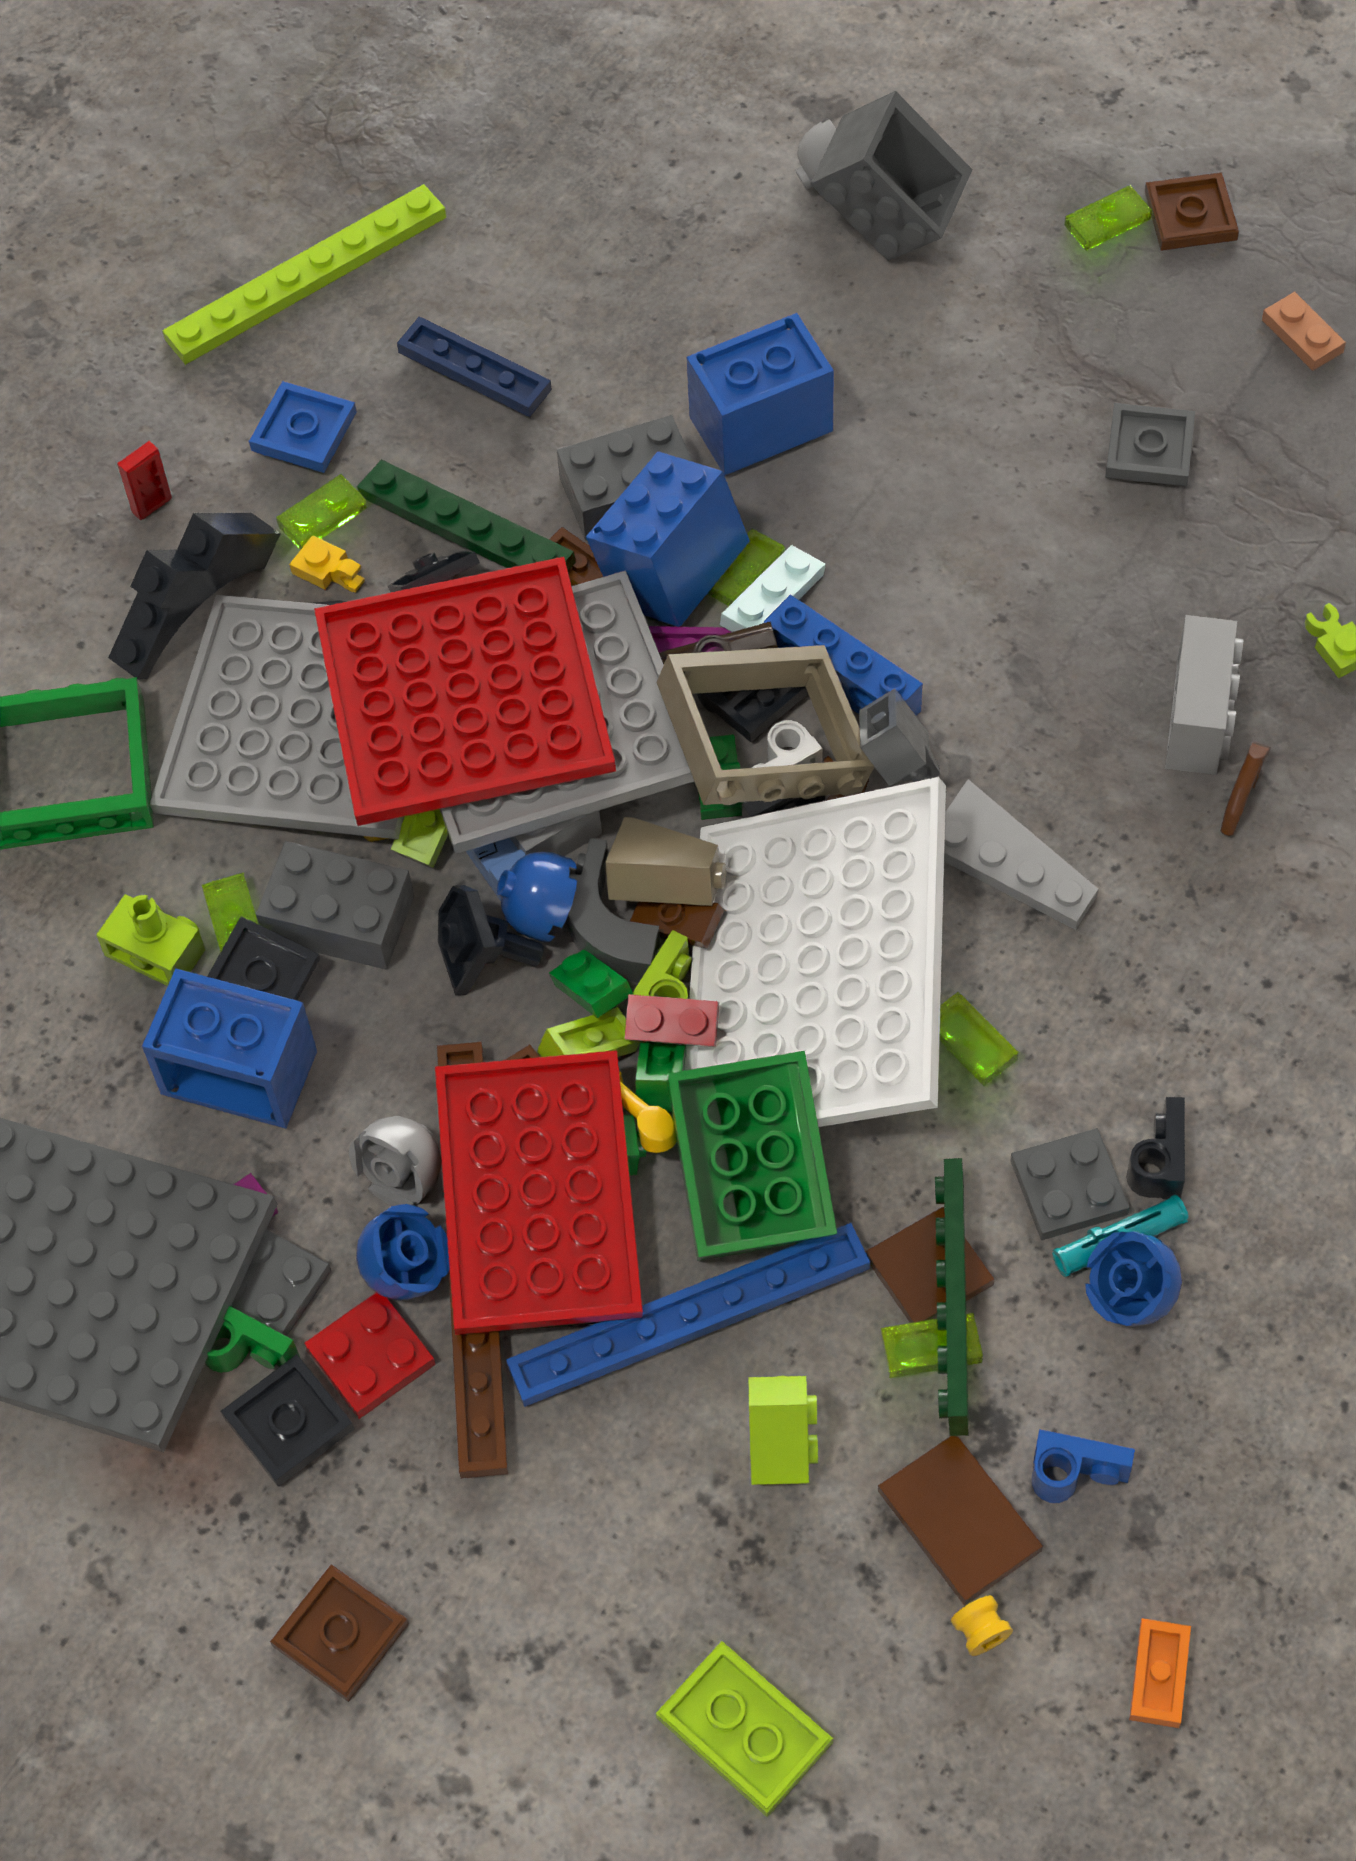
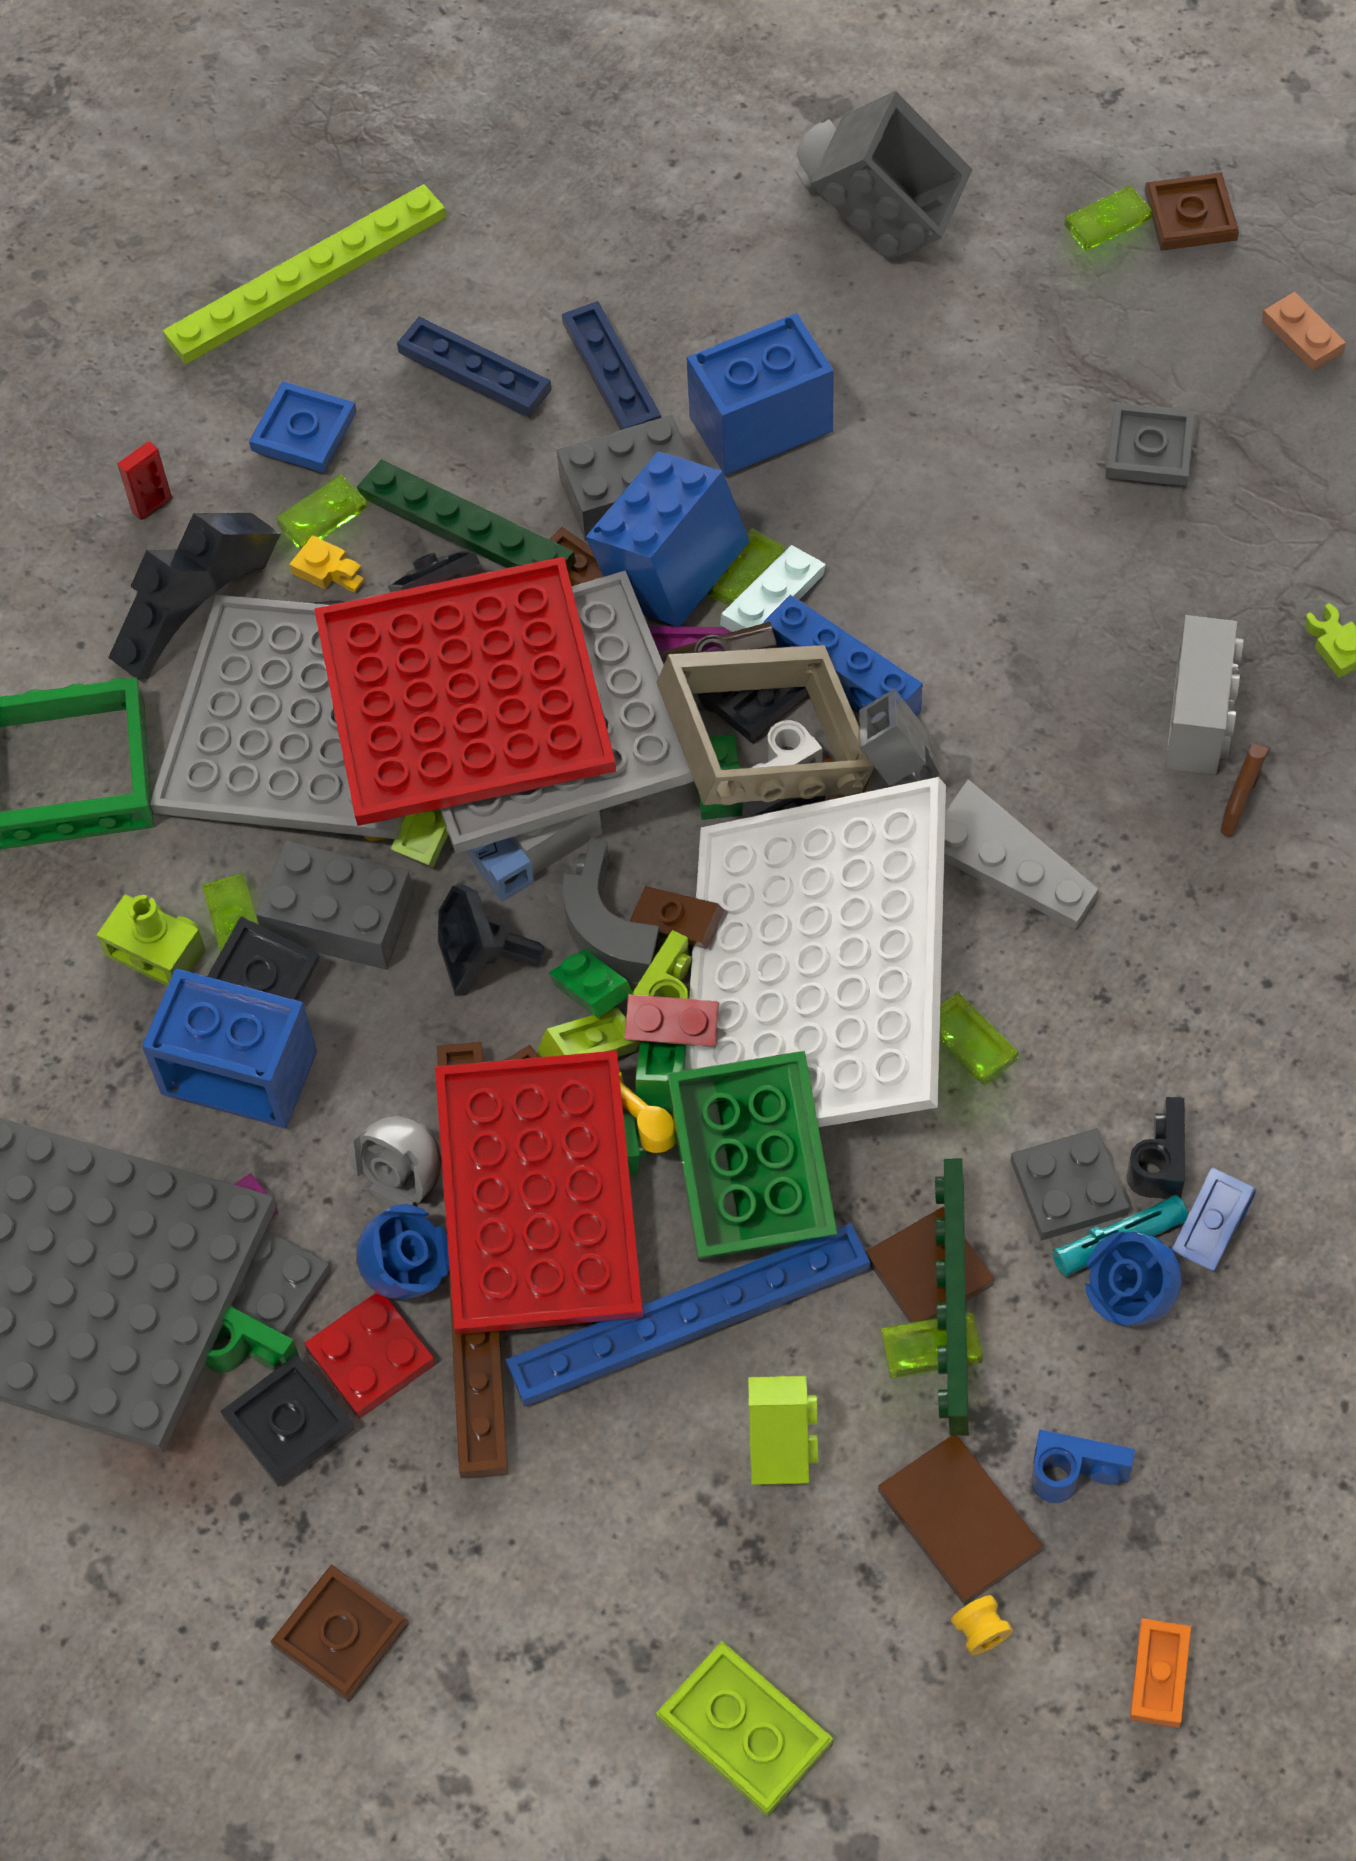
(537, 893): blue cylinder -> none
(610, 366): none -> dark blue plate
(662, 866): dark tan slope -> none
(1214, 1219): none -> plate

